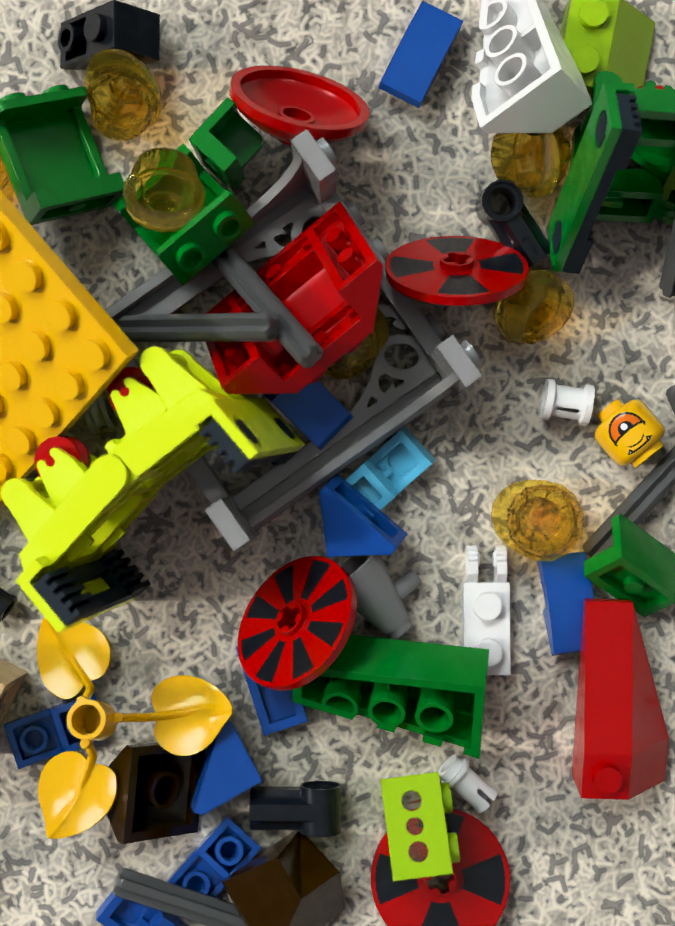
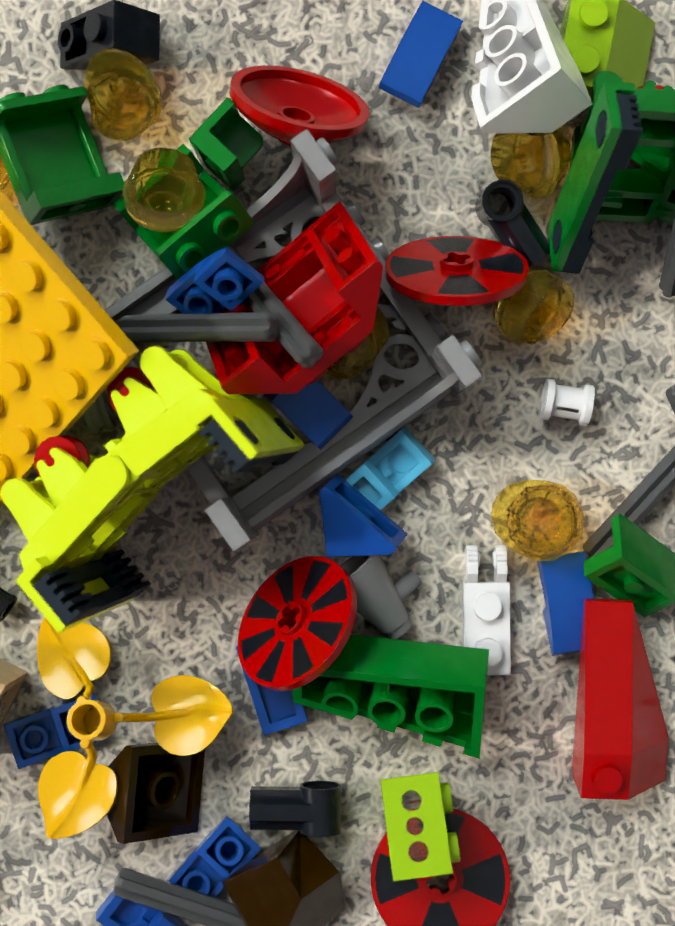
(214, 284): none -> blue slope
(224, 772): blue slope -> none
(467, 783): white pin -> none
(629, 432): yellow head -> none

